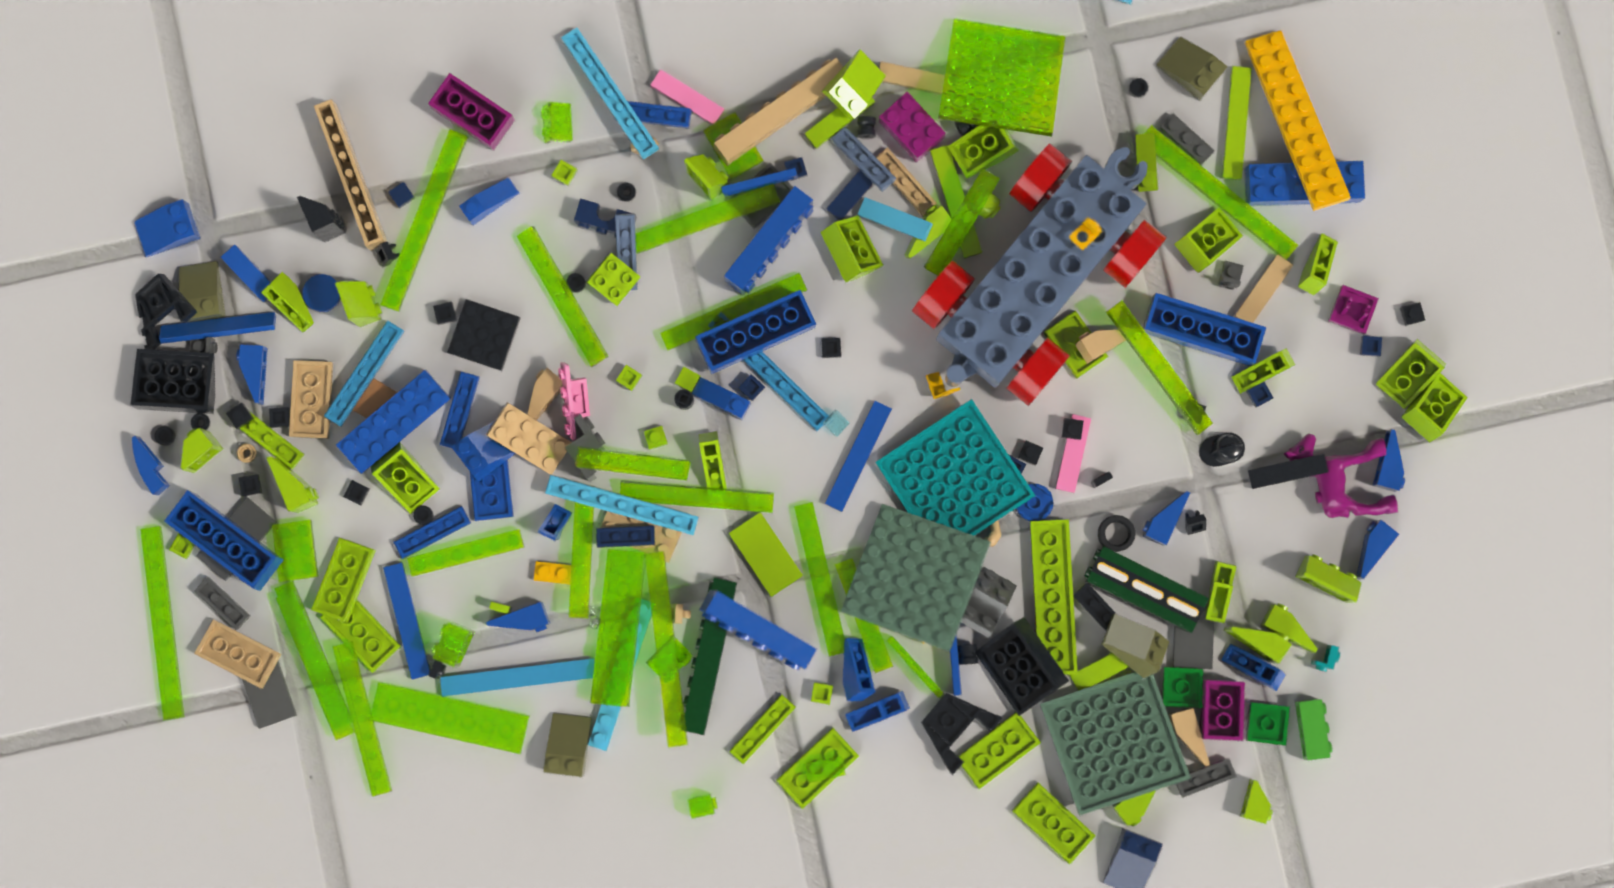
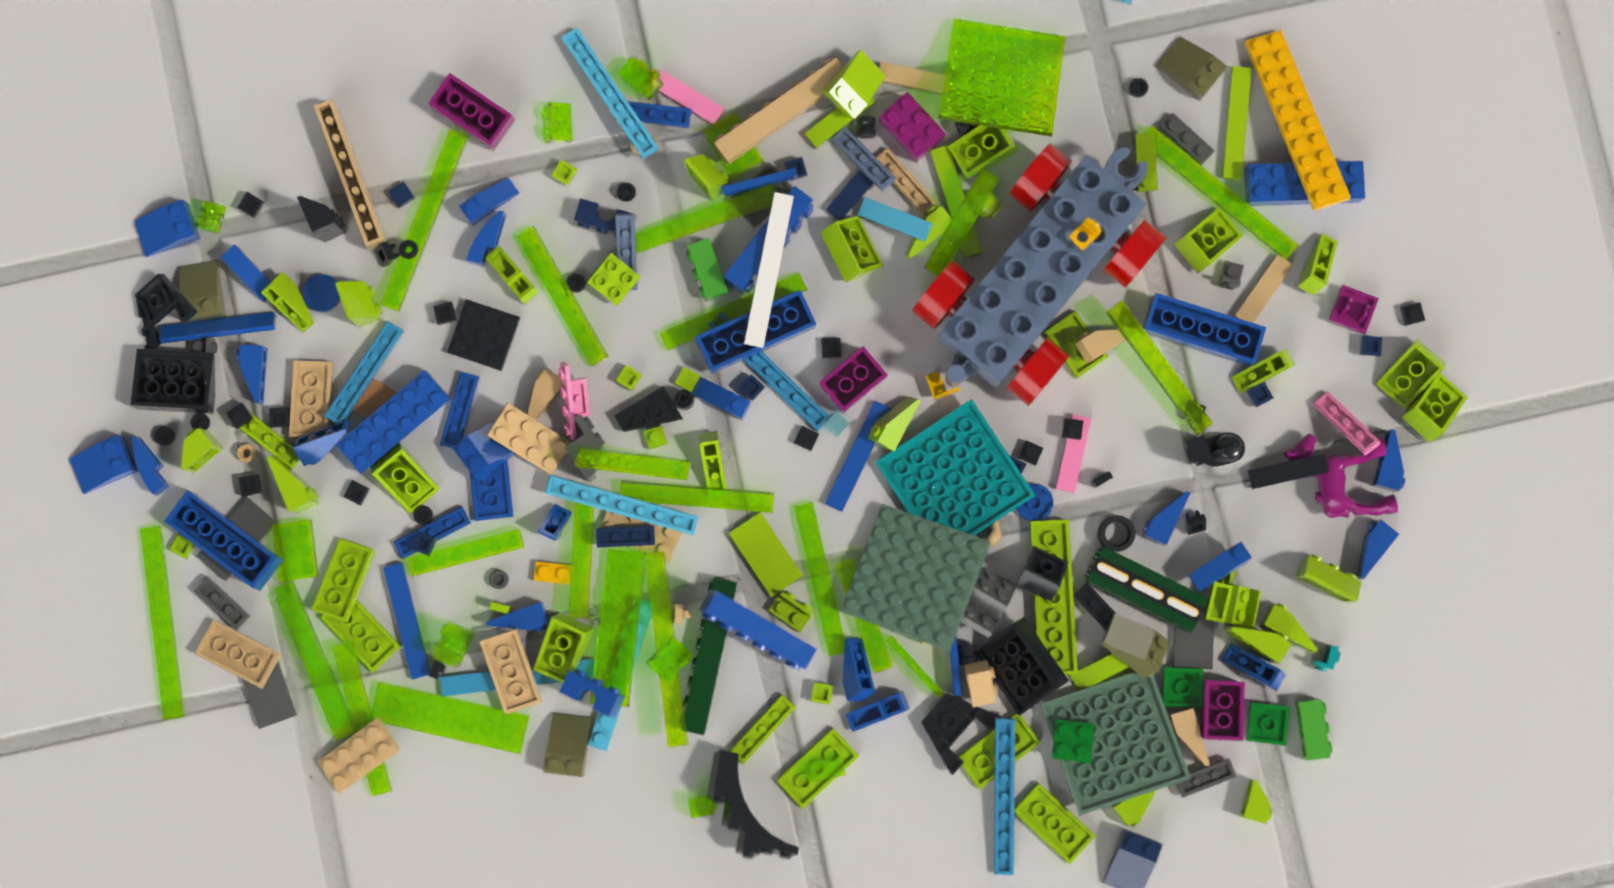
(103, 464): none -> blue slope
(210, 217): none -> clear neon green wheel
(251, 204): none -> black plate
(315, 445): none -> blue slope
(359, 755): none -> tan plate
(408, 243): none -> black plate
(423, 543): none -> dark blue plate
(486, 239): none -> blue slope
(498, 579): none -> dark grey tile
(511, 671): none -> tan plate
(512, 275): none -> lime slope
(562, 647): none -> lime slope
(606, 699): none -> blue arch
(640, 78): none -> clear neon green brick
(649, 411): none -> black wing
(707, 270): none -> bright green brick
(752, 836): none -> black arch
(768, 270): none -> white tile
(791, 611): none -> lime bracket
(806, 438): none -> black tile
(853, 379): none -> magenta brick
(891, 427): none -> lime slope
(980, 683): none -> tan brick
(1004, 796): none -> dark azure tile
(1042, 573): none -> black slope
(1073, 741): none -> green plate
(1197, 450): none -> black brick
(1220, 566): none -> blue slope
(1243, 606): none -> lime bracket
(1346, 423): none -> bright pink tile

